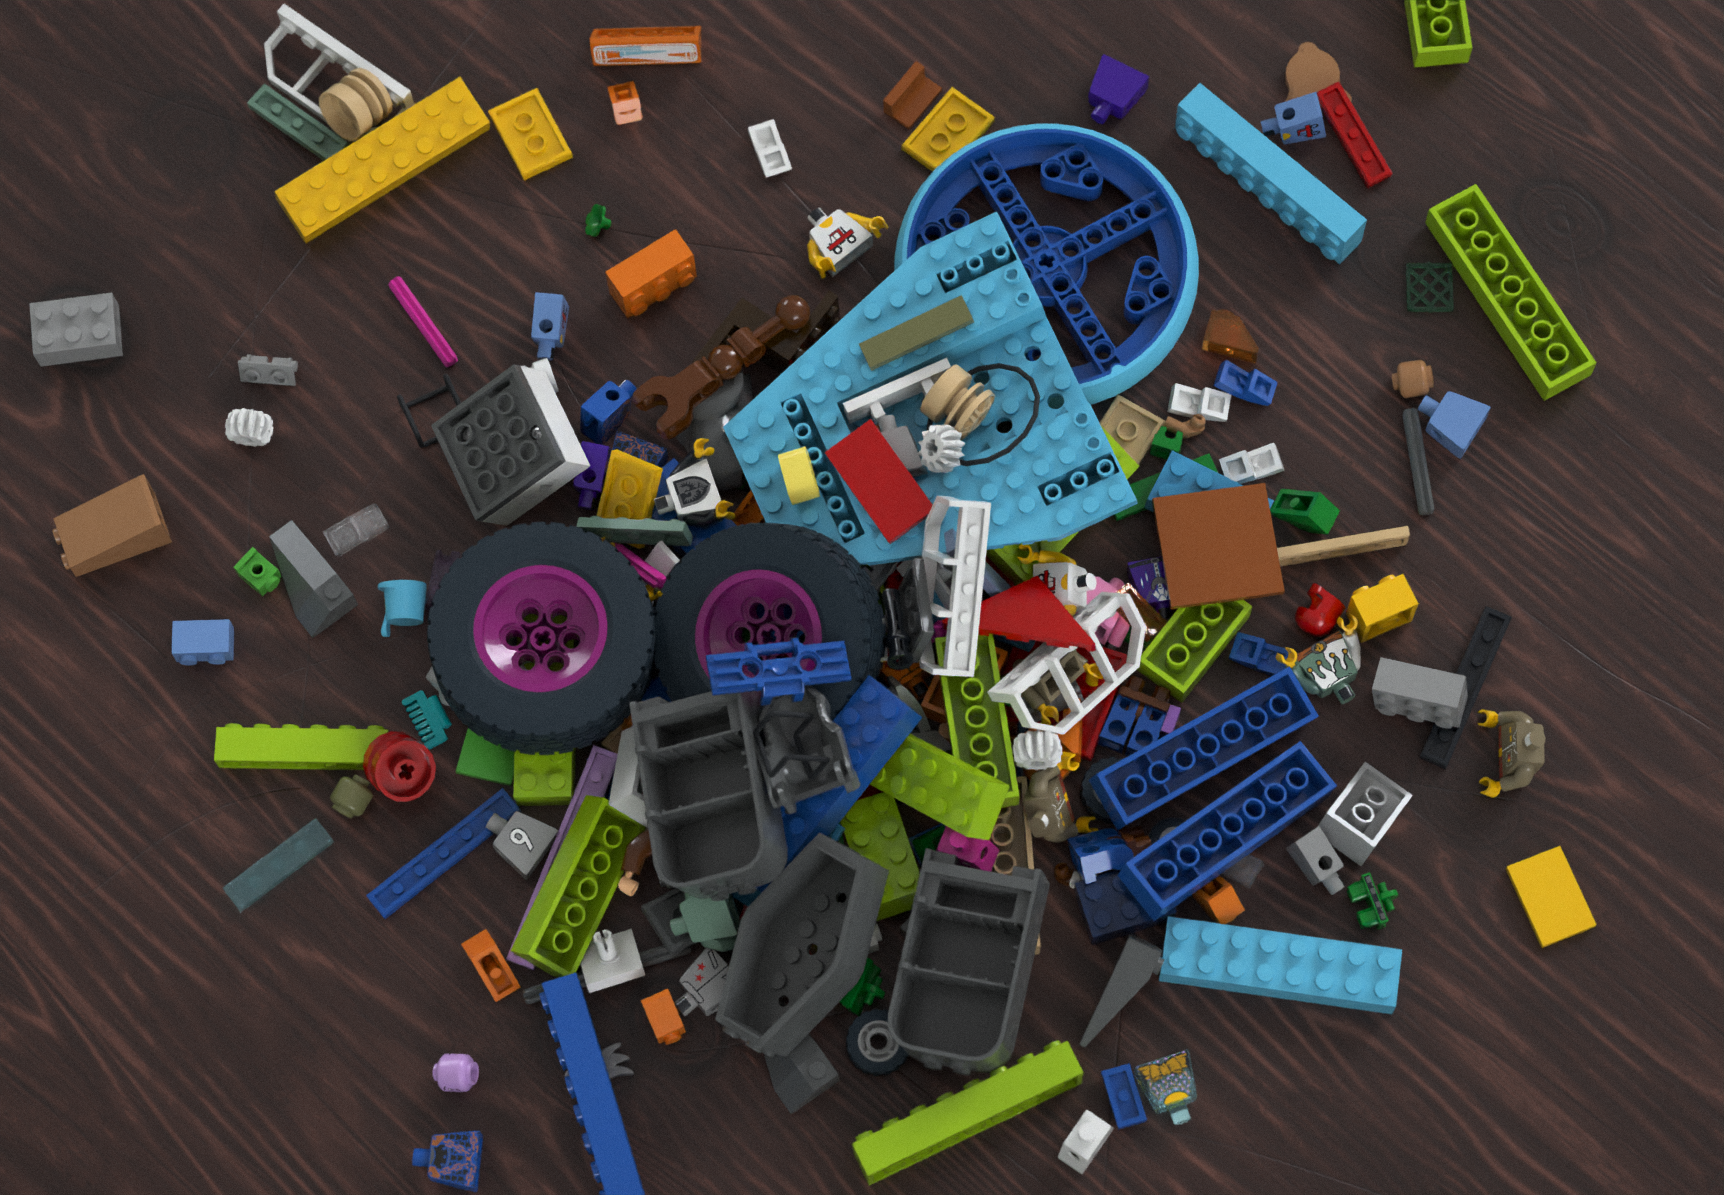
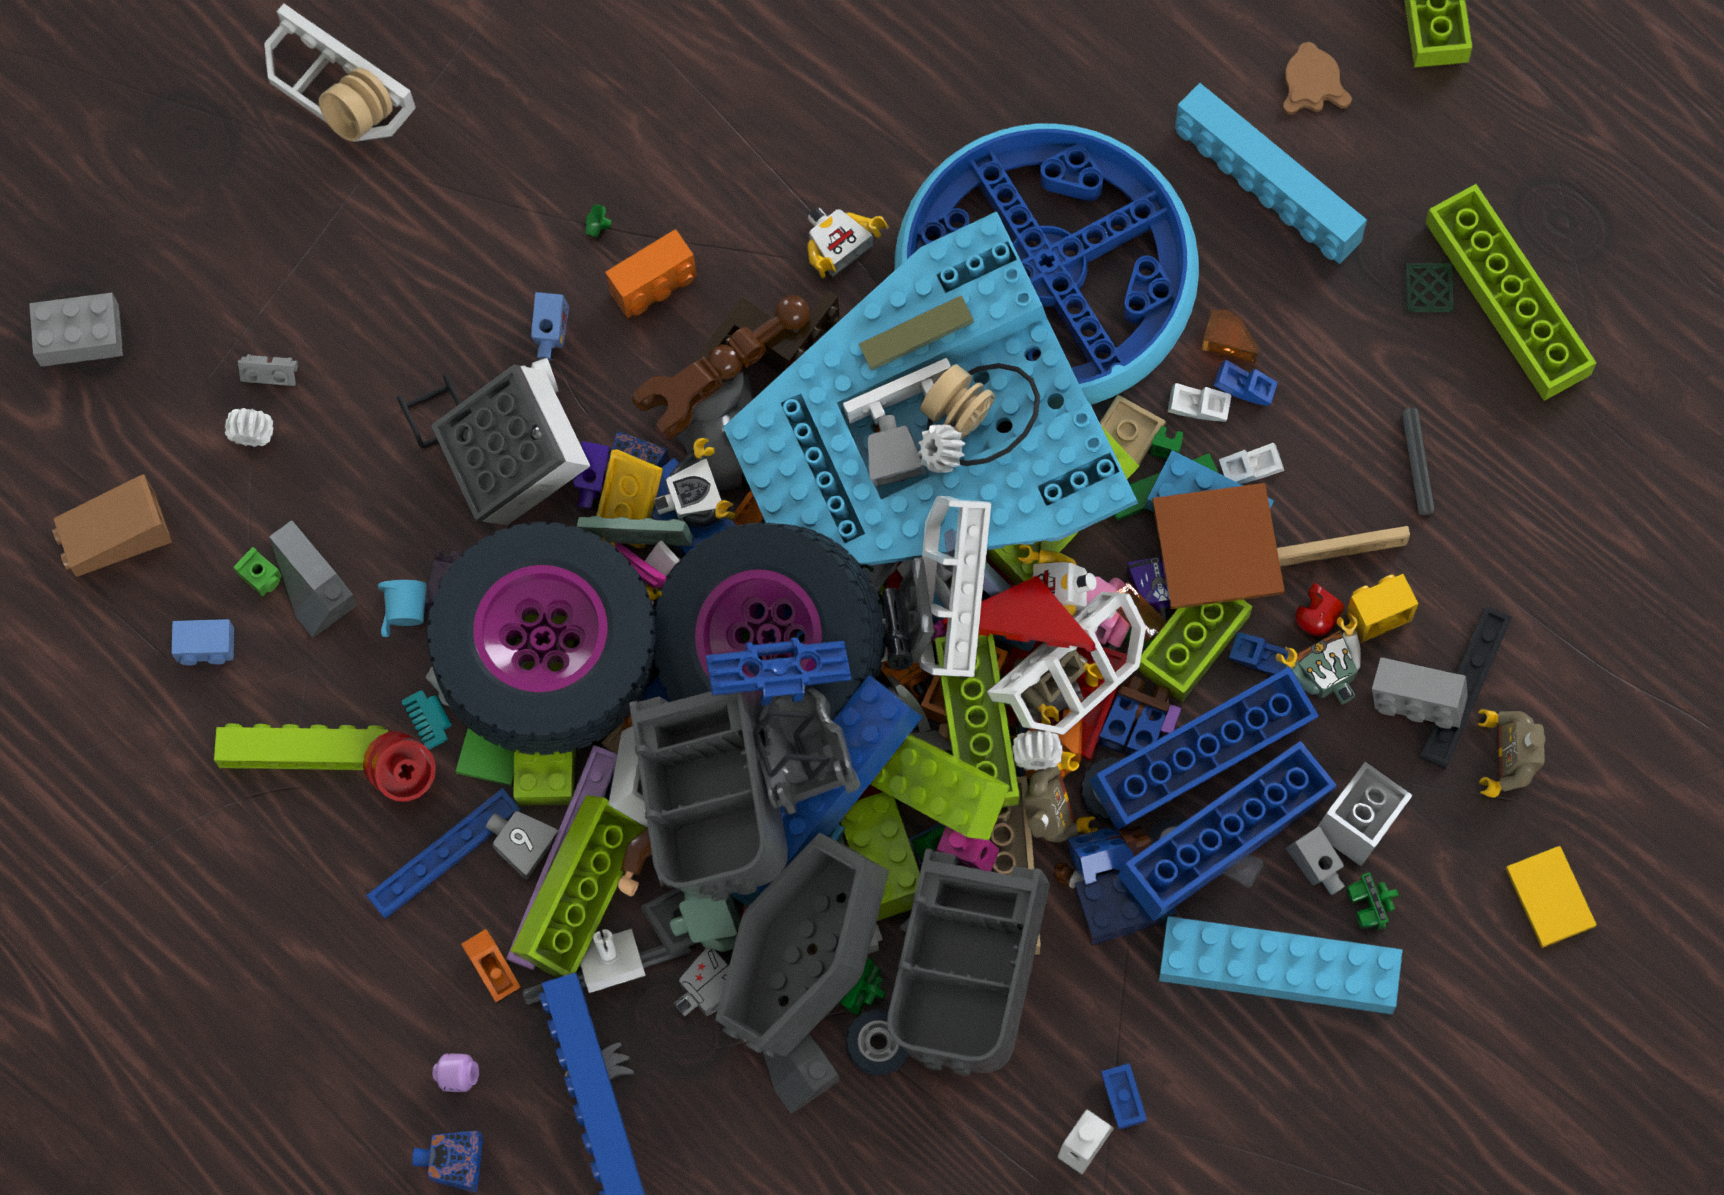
(278, 865): clear light blue tile -> none
(296, 123): sand green plate -> none
(351, 796): olive head -> none
(356, 529): clear slope -> none
(382, 160): yellow brick -> none
(423, 322): dark pink axle -> none
(530, 134): yellow tile -> none
(606, 411): blue torso -> none
(625, 103): orange slope -> none
(646, 45): orange slope -> none
(663, 1017): orange slope -> none
(769, 148): white slope -> none
(798, 475): light yellow beam -> none
(880, 481): red tile -> none
(911, 96): dark orange panel -> none
(947, 129): yellow tile -> none
(967, 1112): lime brick -> none
(1115, 89): dark purple torso -> none
(1129, 975): dark grey wedge -> none
(1169, 1085): torso -> none
(1189, 428): medium nougat arm -> none
(1219, 901): orange slope -> none
(1296, 120): medium blue torso -> none
(1305, 510): green slope -> none
(1353, 135): red tile -> none
(1413, 379): medium nougat head -> none
(1454, 420): medium blue torso -> none

